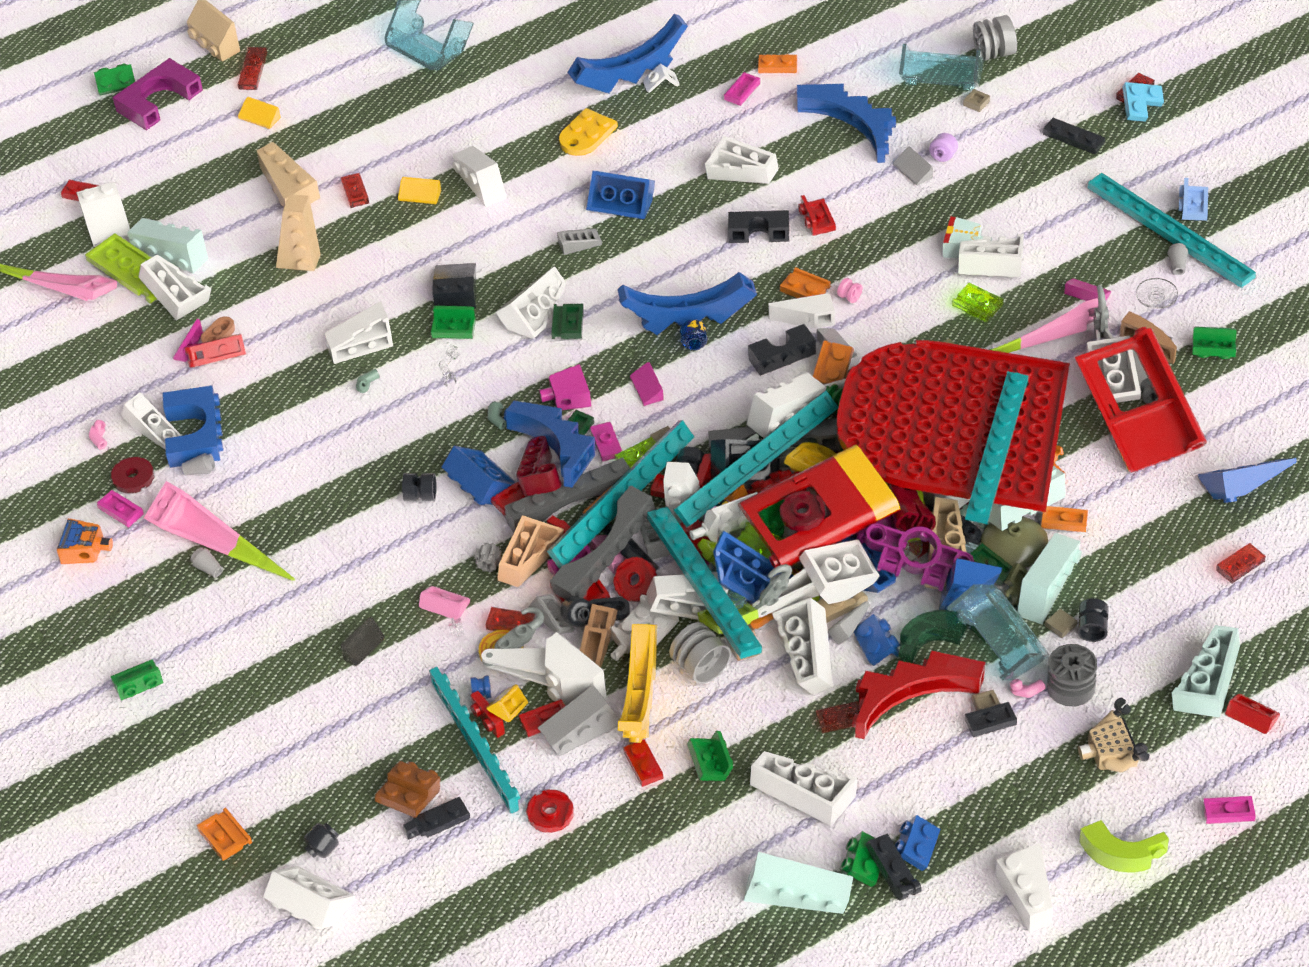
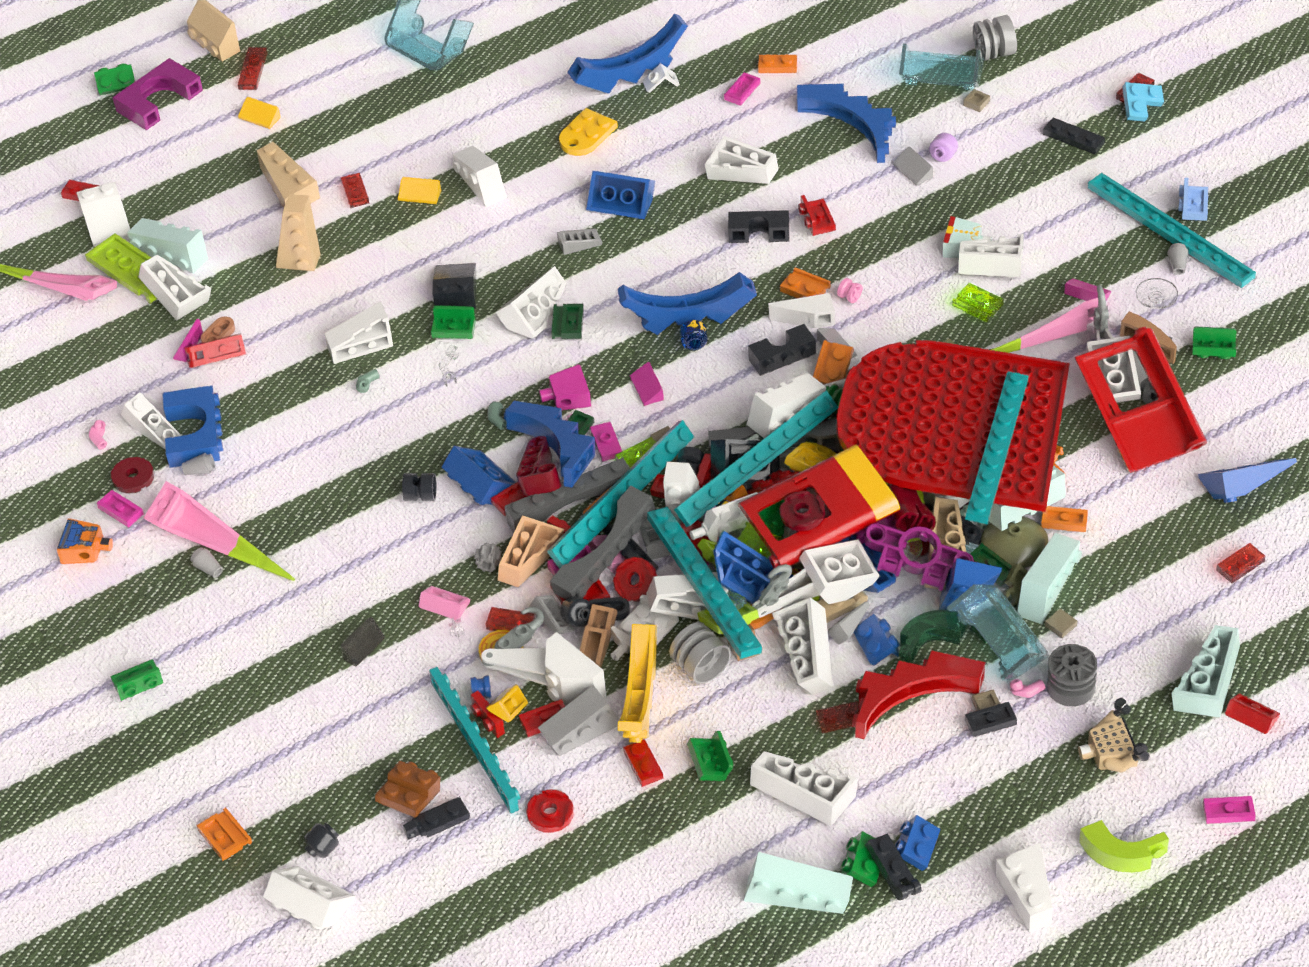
(1093, 620): black wheel -> none

